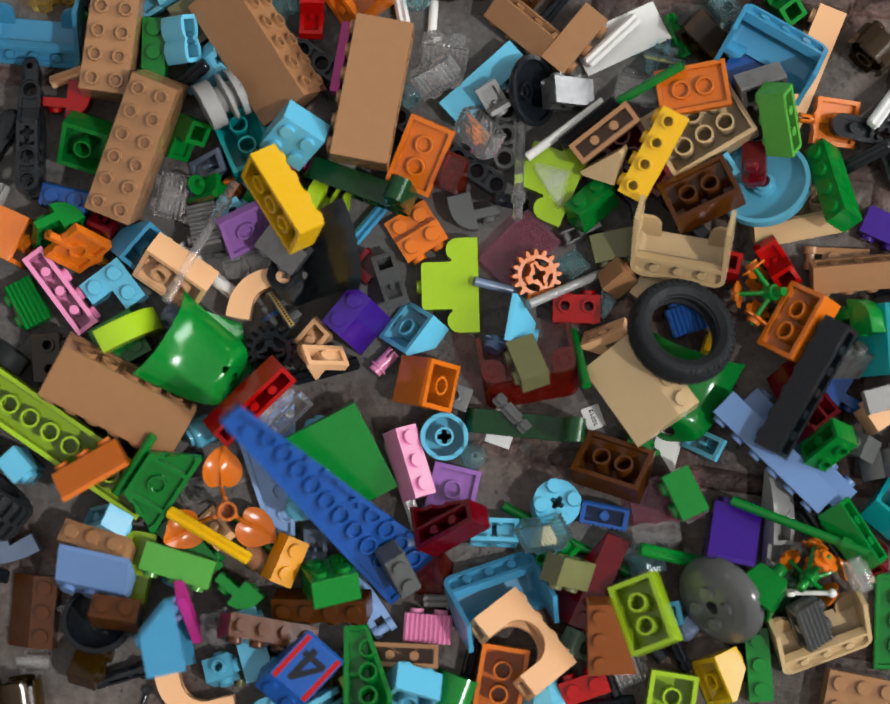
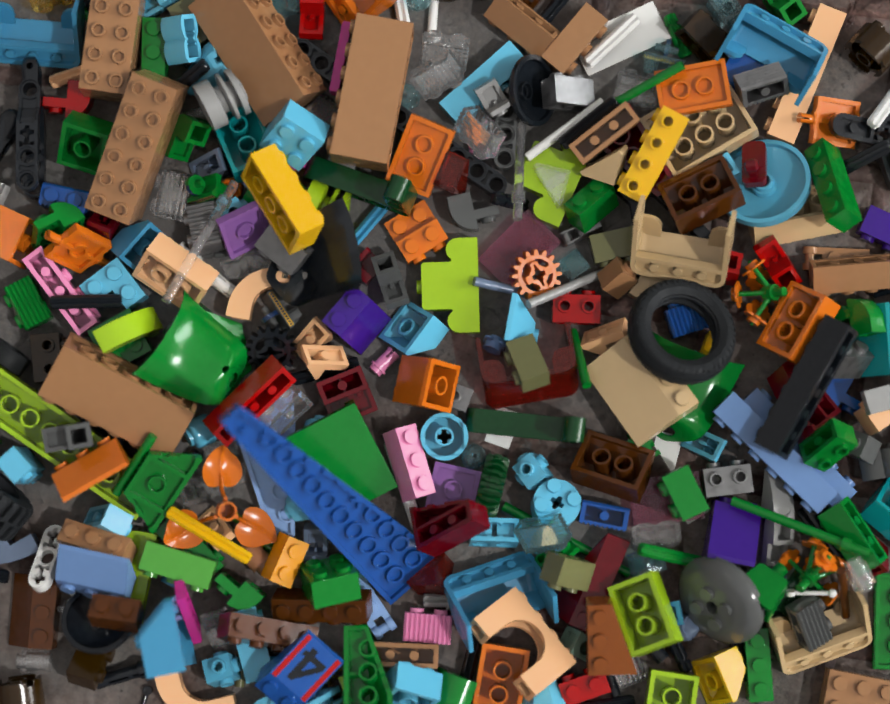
(49, 569): none -> white beam
(67, 436): none -> dark grey brick
(86, 301): none -> black axle
(168, 315): sand blue piece -> none
(347, 386): none -> dark red brick
(397, 569): dark grey brick -> none
(492, 482): none -> dark green gear
(511, 413): dark grey axle -> none
(532, 470): none -> medium azure brick
(593, 417): white sticker -> none
(607, 303): clear light blue slope -> none
(726, 479): none -> flat silver brick
(778, 119): bright green brick -> none
(843, 592): none -> reddish brown bar

